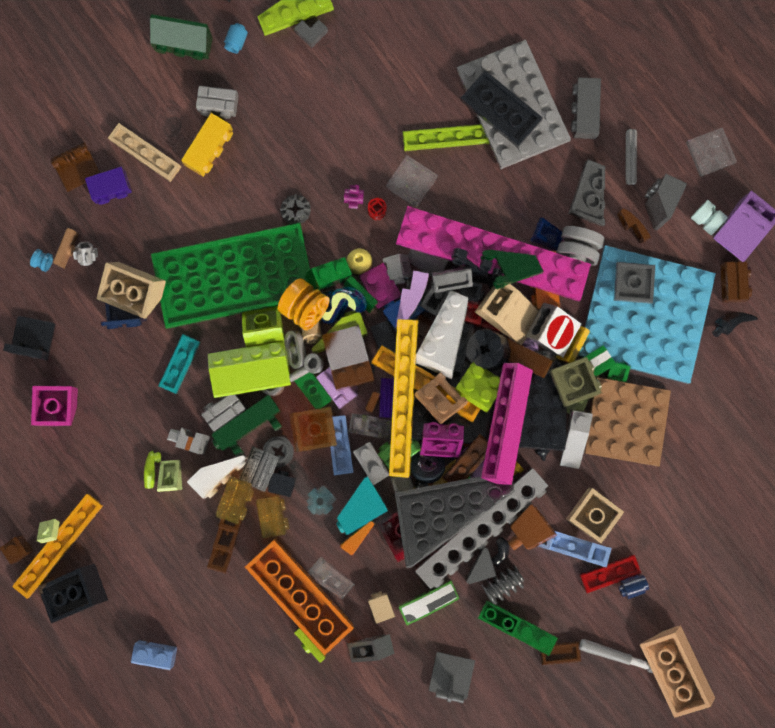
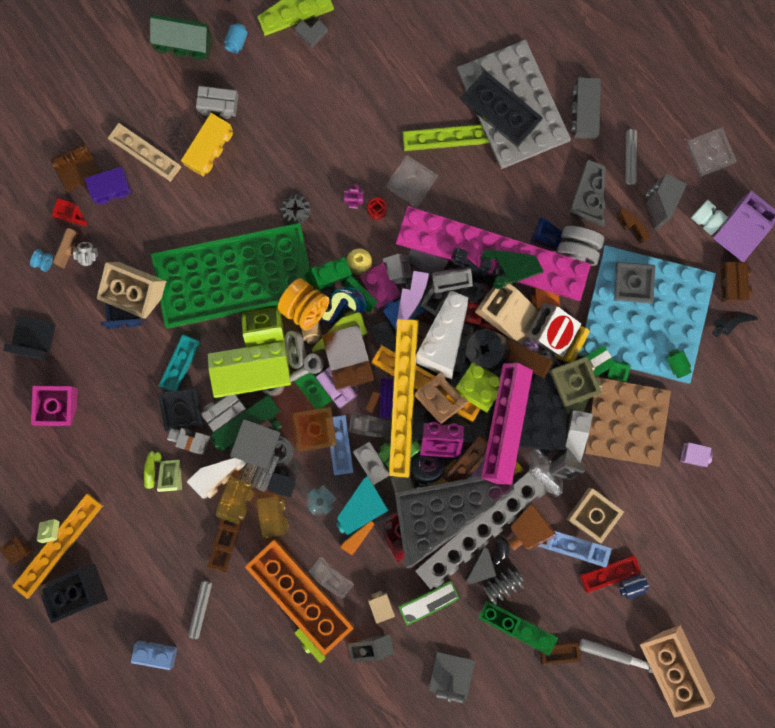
(68, 212): none -> red slope
(180, 408): none -> black tile
(200, 609): none -> light grey axle
(255, 444): none -> dark grey tile
(540, 471): none -> clear plate
(565, 465): none -> dark grey slope
(678, 363): none -> green brick
(696, 454): none -> lavender brick

